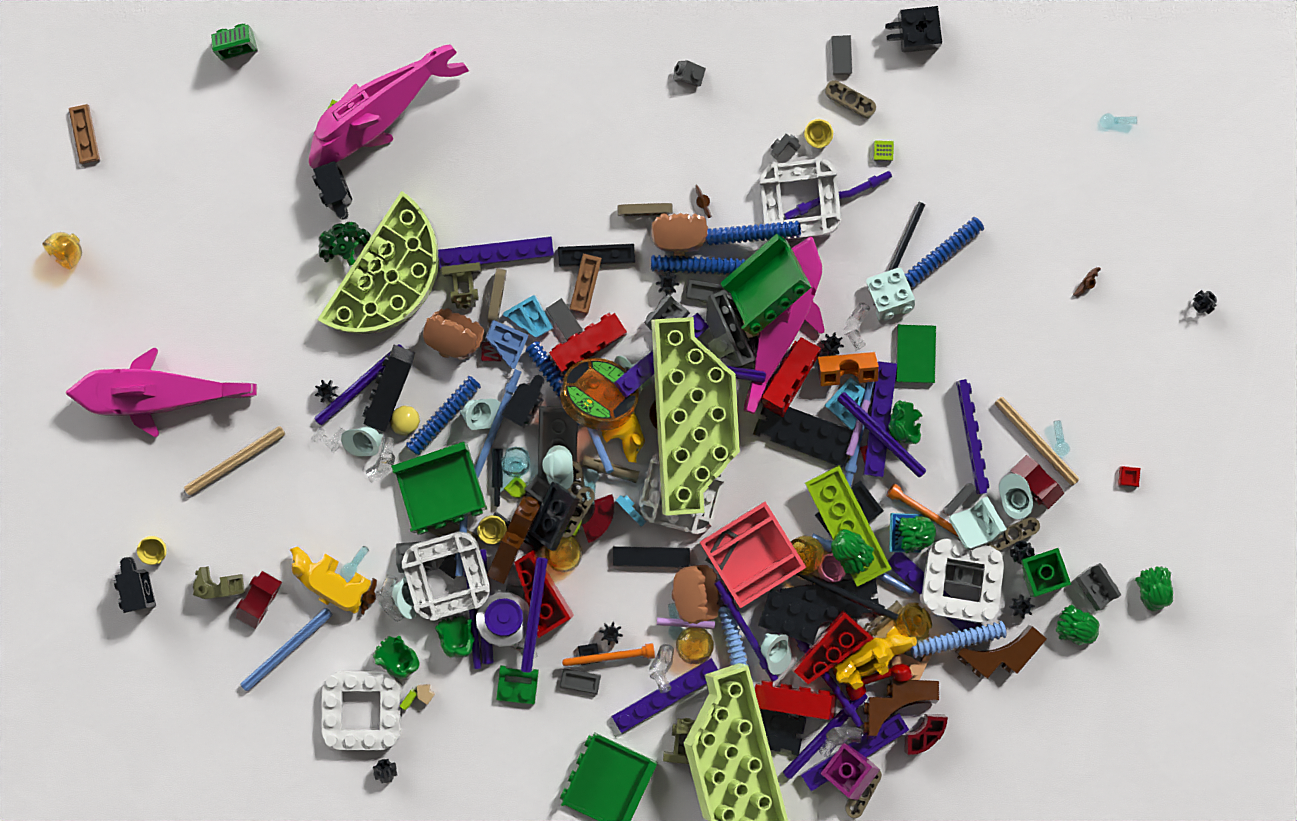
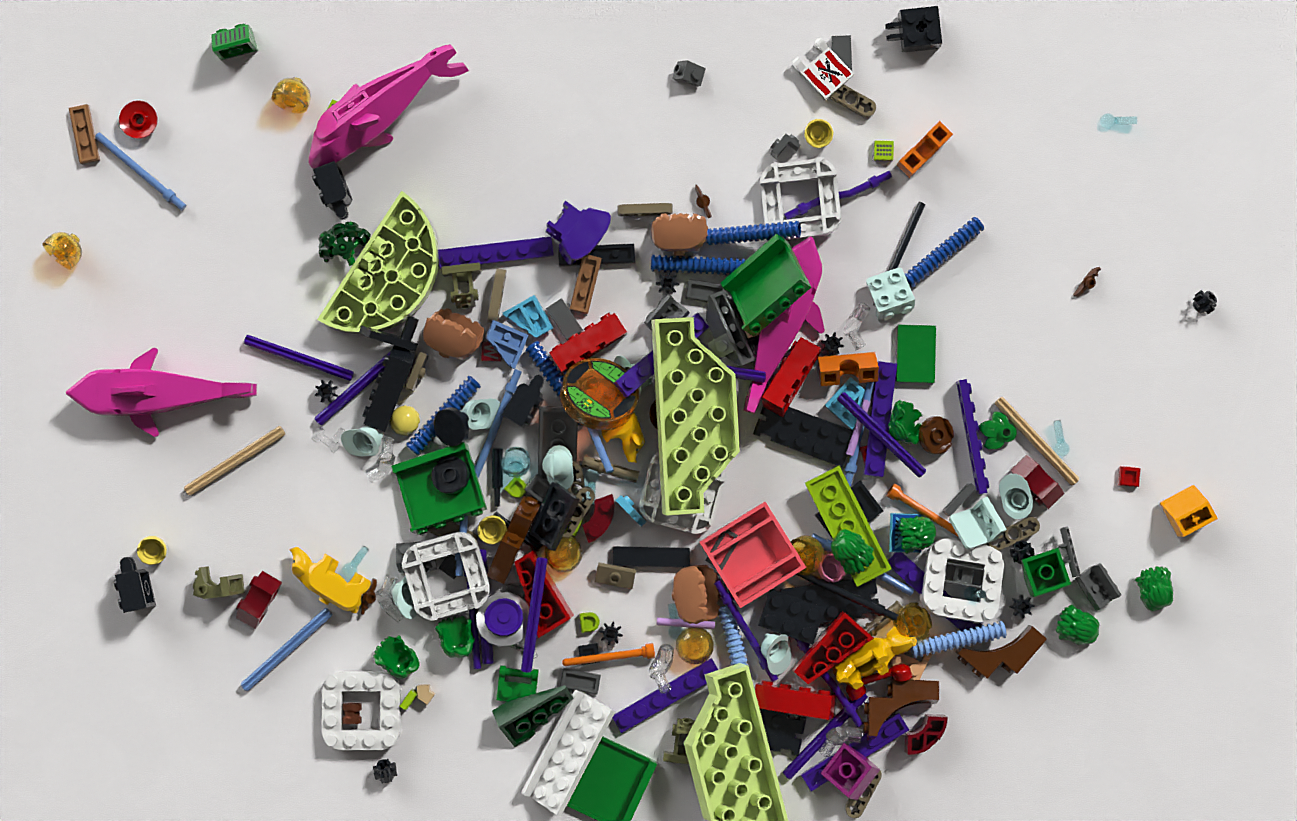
(131, 113): none -> red dish
(168, 194): none -> medium blue bar
(292, 94): none -> clear yellow cylinder
(298, 357): none -> dark purple axle
(352, 713): none -> copper wheel
(403, 341): none -> black piece
(418, 371): none -> dark tan plate
(450, 475): none -> black tile
(451, 426): none -> black tile
(524, 715): none -> dark green wedge
(568, 752): none -> white bracket
(578, 231): none -> dark purple piece
(589, 621): none -> lime tile
(615, 575): none -> dark tan plate
(826, 72): none -> flag
(924, 149): none -> orange arch
(936, 435): none -> reddish brown tile
(972, 594): none -> clear light blue bar
(994, 431): none -> green plate
(1071, 558): none -> dark grey piece
(1188, 511): none -> light orange slope

